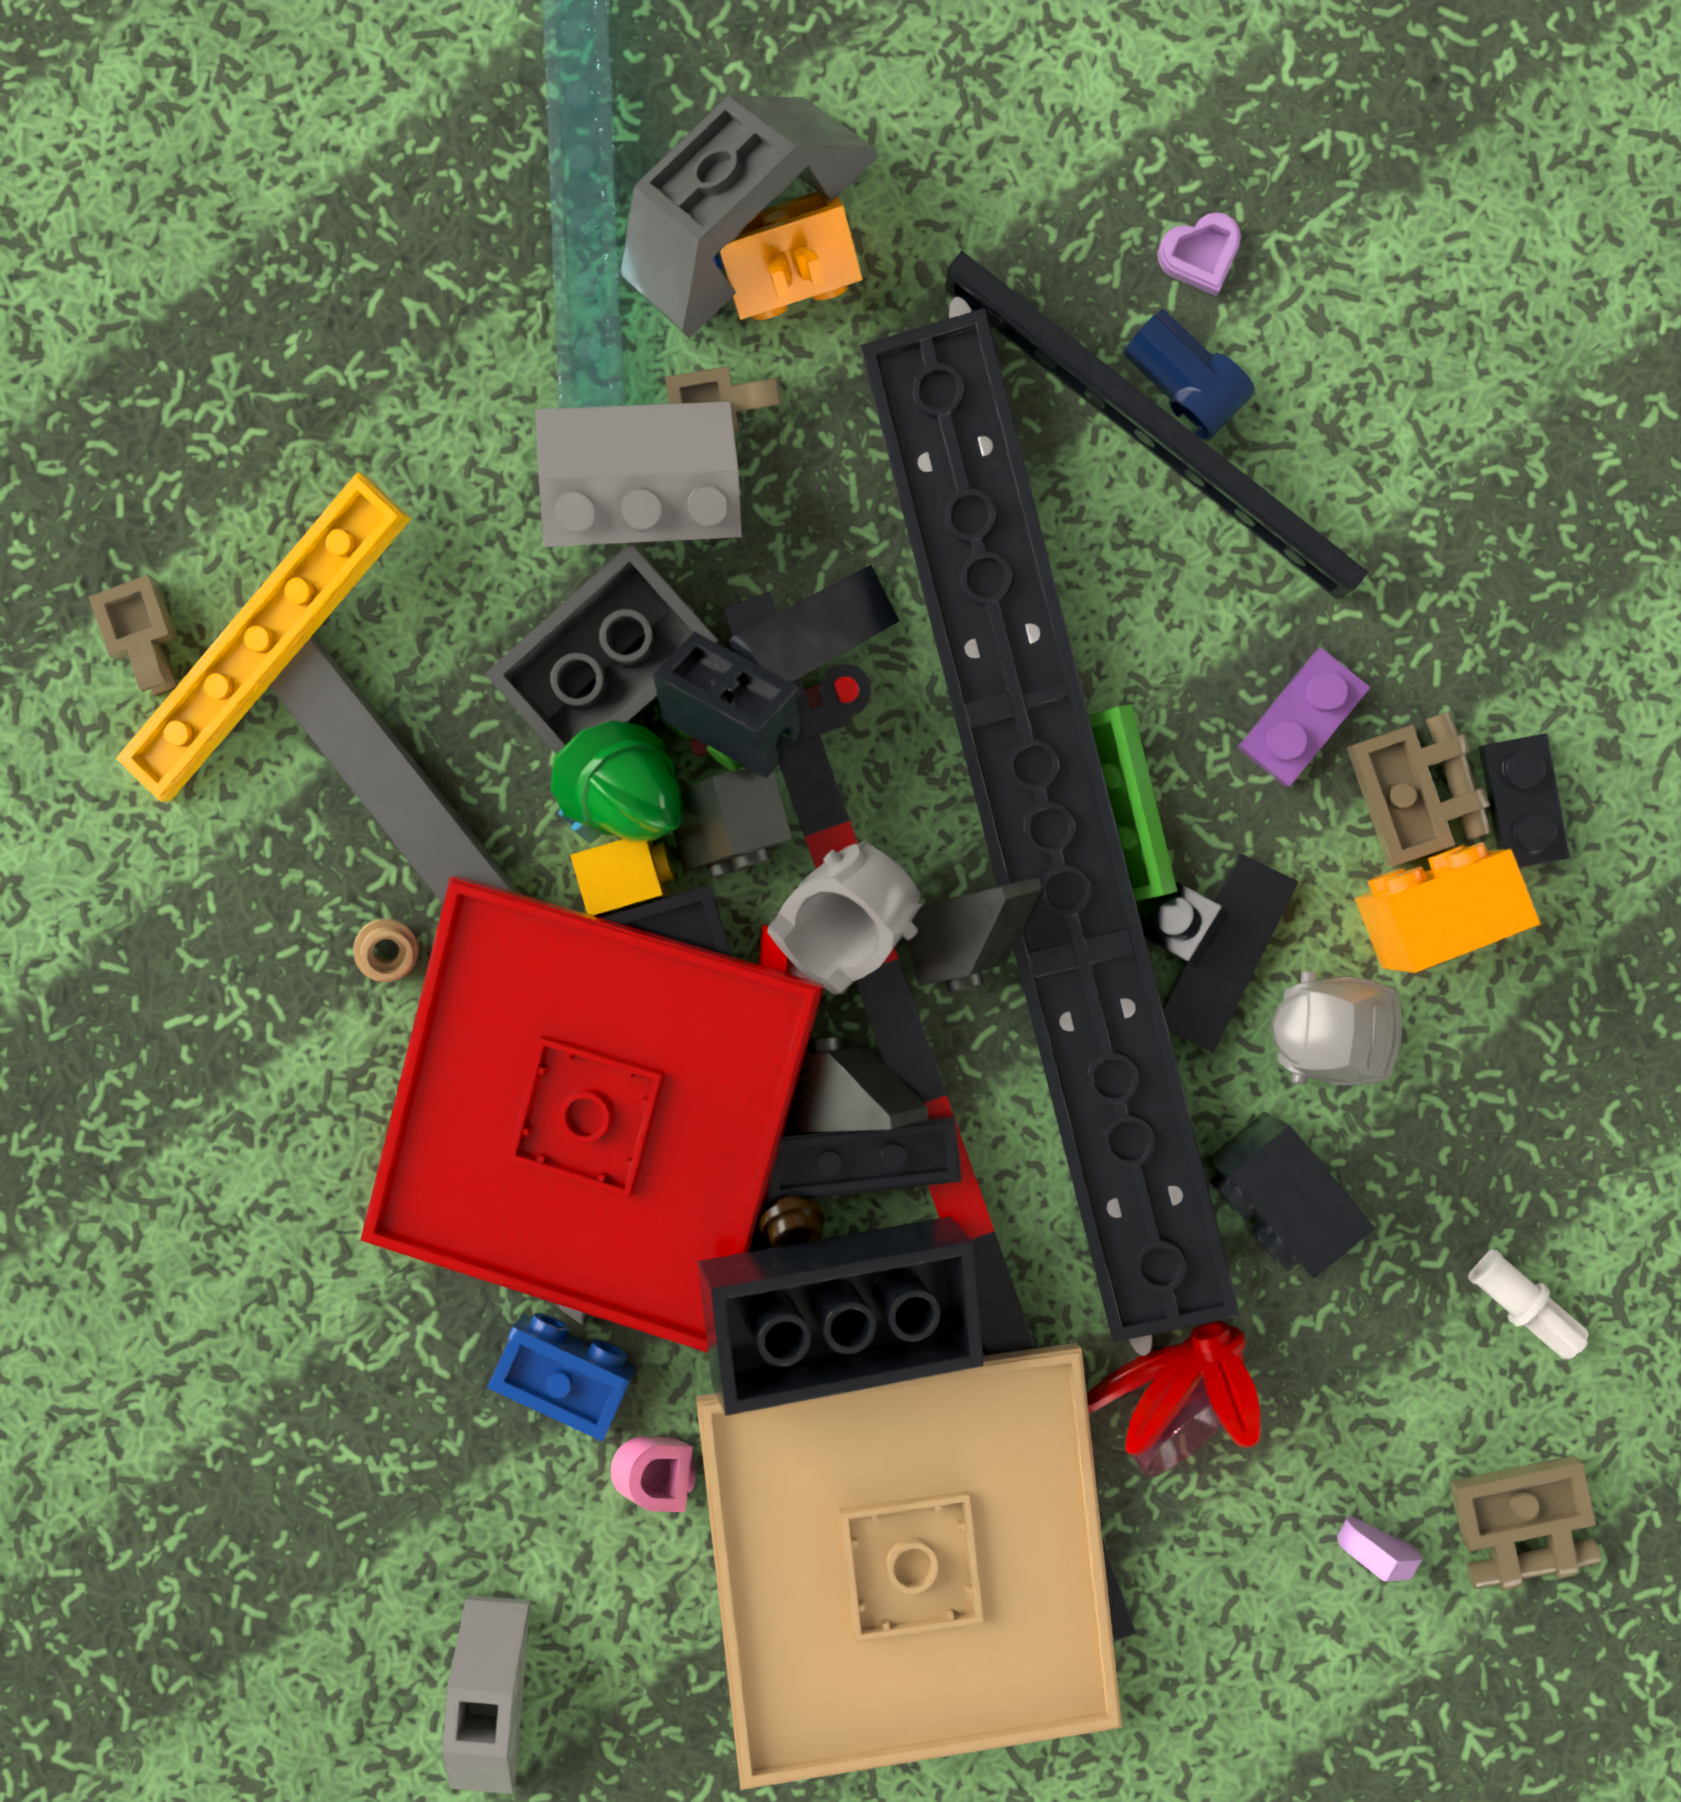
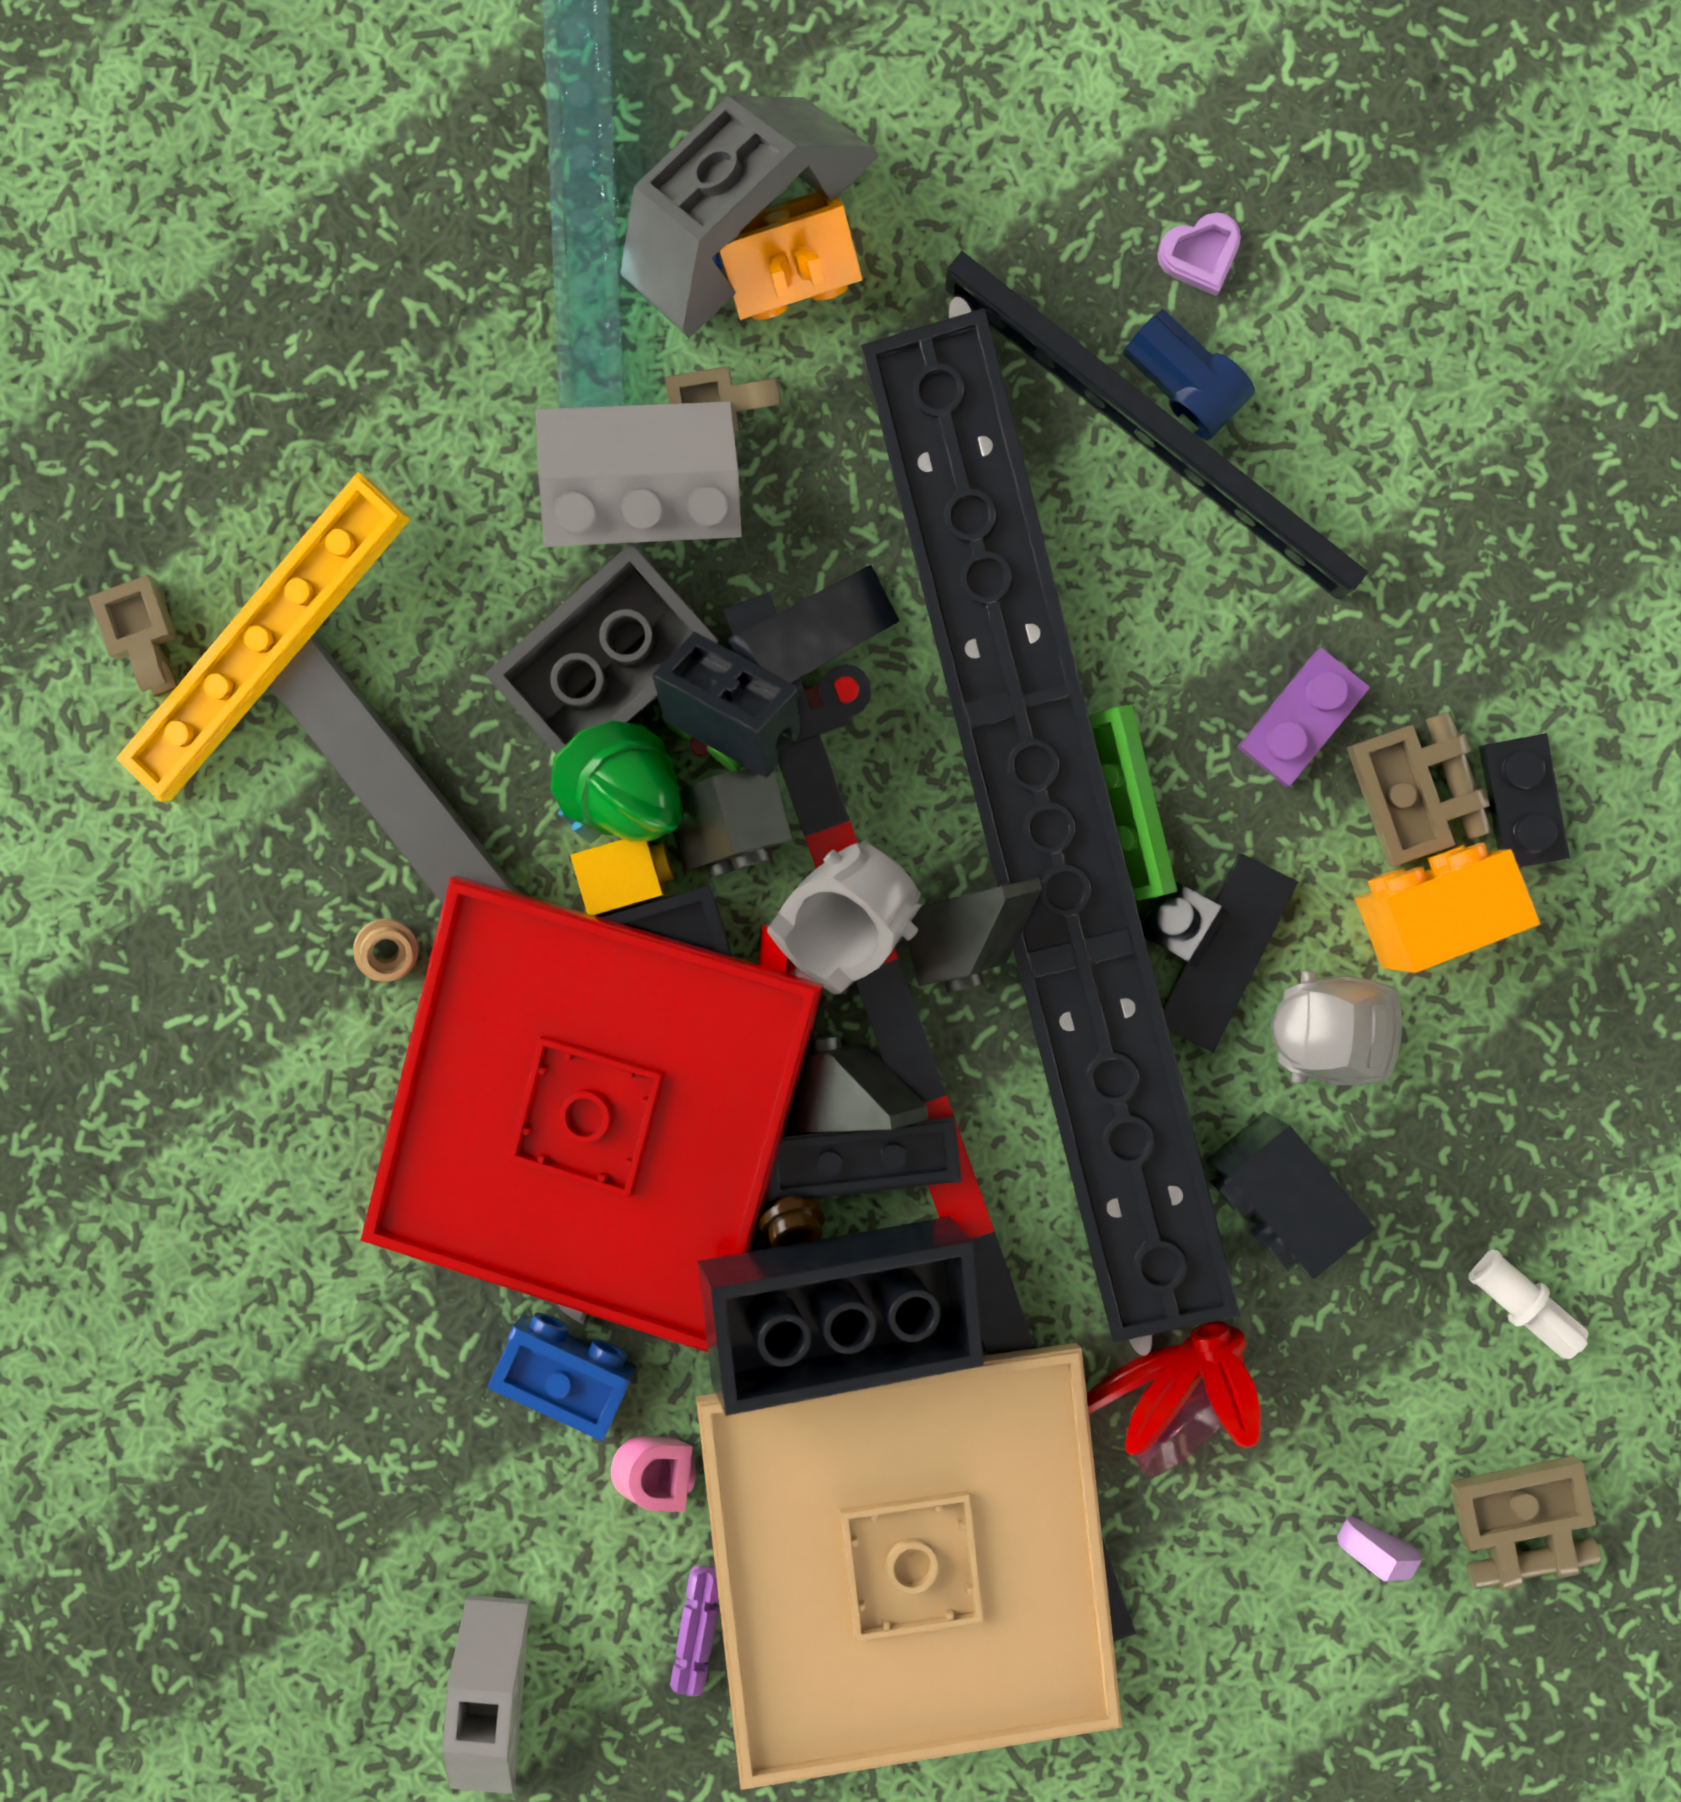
(696, 1632): none -> medium lavender axle

